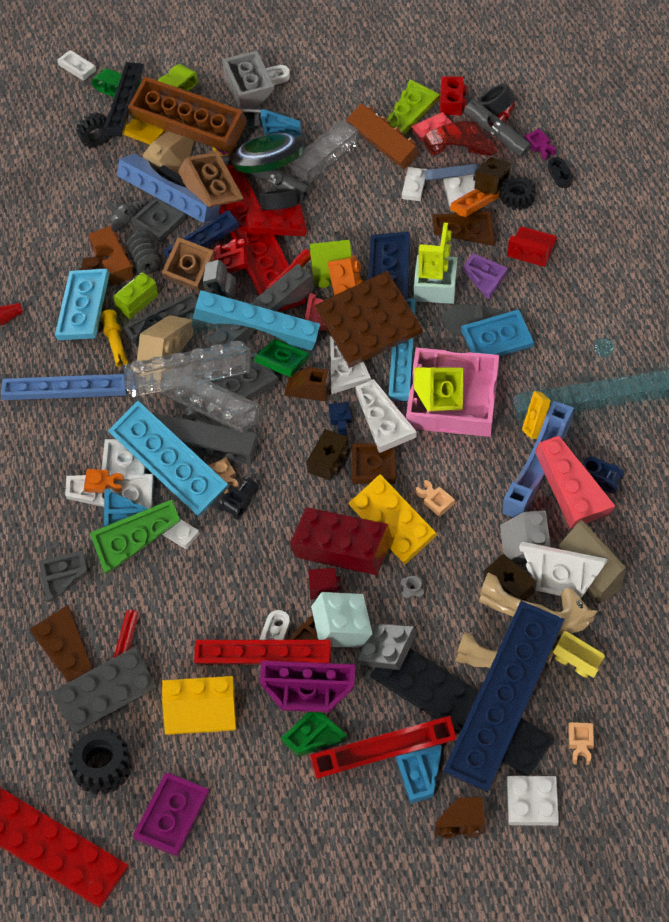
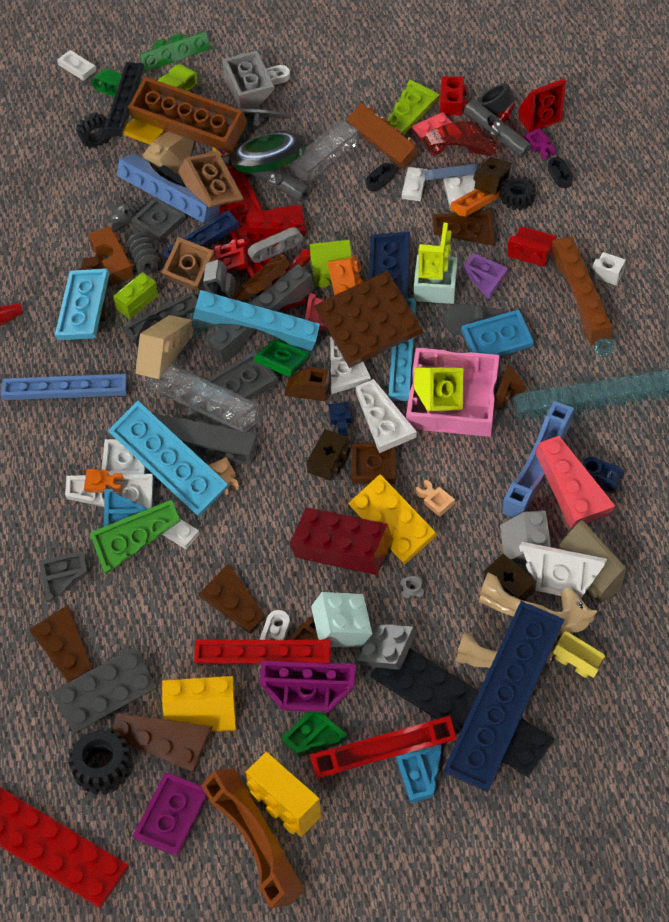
(112, 331): yellow pin -> none
(127, 632): red axle -> none
(166, 739): none -> reddish brown wing
(174, 49): none -> green bracket
(186, 368): clear brick -> none
(233, 600): none -> reddish brown wing
(237, 499): black connector -> none
(263, 278): none -> reddish brown wing
(264, 249): none -> light grey beam
(276, 876): none -> dark orange arch
(278, 123): dark azure wing -> none
(278, 199): black tyre -> none
(283, 795): none -> yellow brick
(323, 581): dark red brick -> none
(383, 178): none -> black beam
(462, 817): reddish brown slope -> none
(510, 386): none -> reddish brown slope
(532, 800): white plate -> none
(536, 414): yellow plate -> none
(543, 106): none -> red slope
(581, 739): light nougat plate -> none
(591, 311): none -> dark orange arch
(609, 268): none -> white brick

